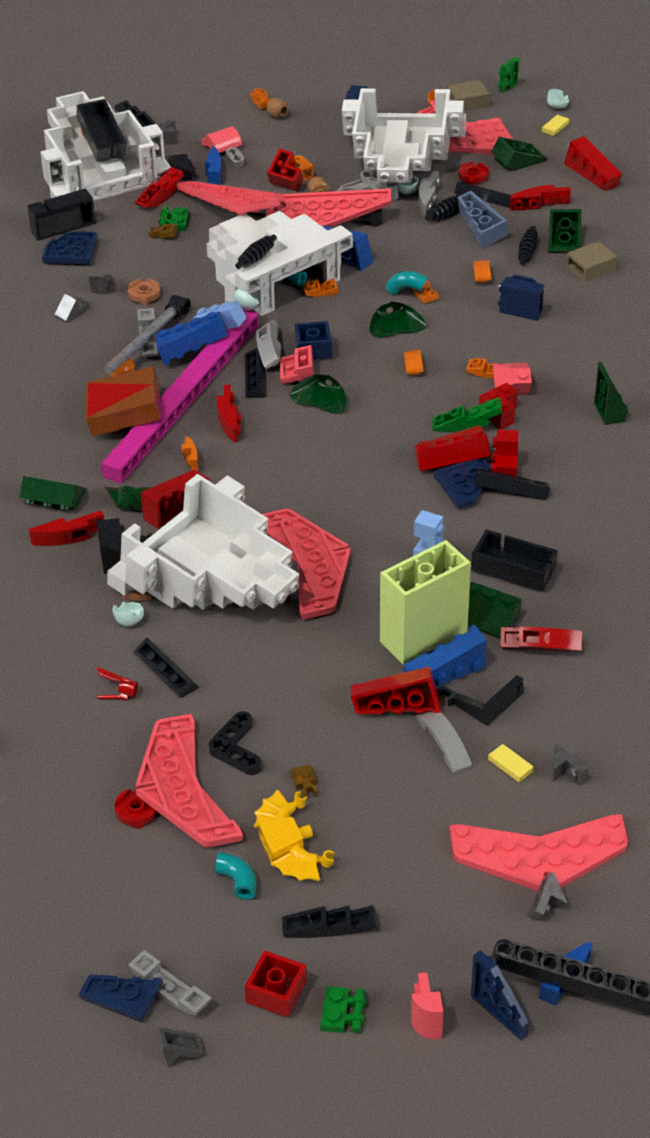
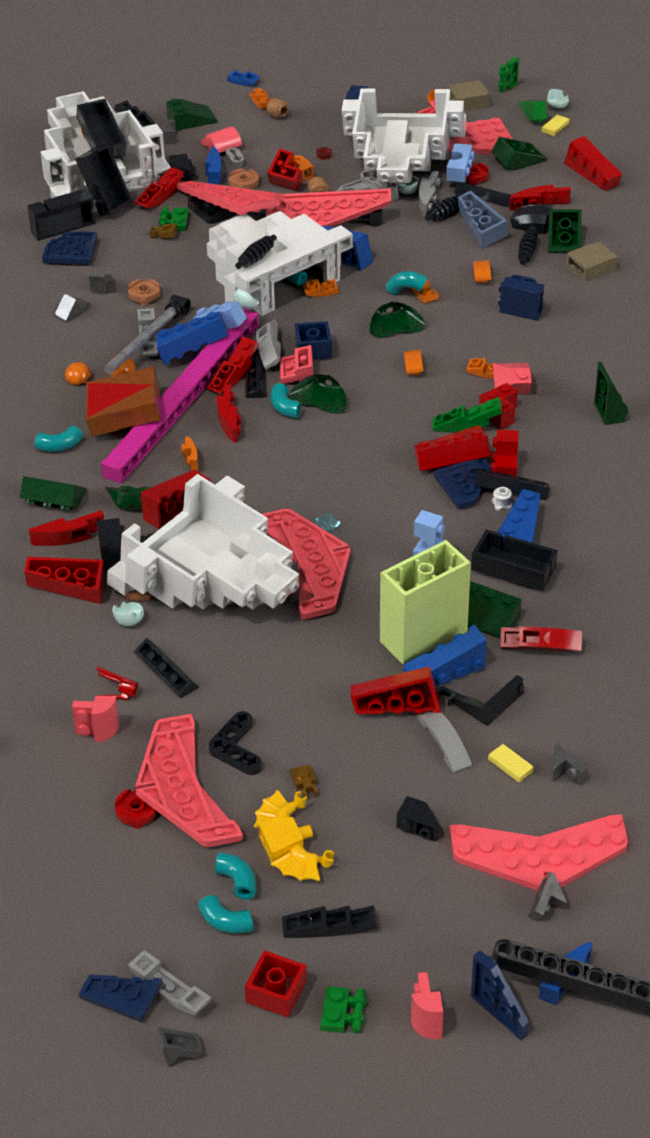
(58, 442): none -> teal cylinder
(67, 576): none -> red wedge
(77, 373): none -> orange hair
(96, 717): none -> coral brick
(103, 179): none -> black piece
(189, 114): none -> dark green slope
(207, 212): none -> black beam
(223, 919): none -> teal cylinder
(233, 370): none -> red slope
(244, 179): none -> nougat plate
(246, 79): none -> blue slope
(282, 403): none -> teal cylinder
(323, 153): none -> clear red tile
(327, 522): none -> clear light blue plate
(417, 819): none -> black slope
(461, 162): none -> light blue arch
(502, 498): none -> white brick
(522, 517): none -> blue wedge
(531, 215): none -> black slope
(534, 110): none -> green slope

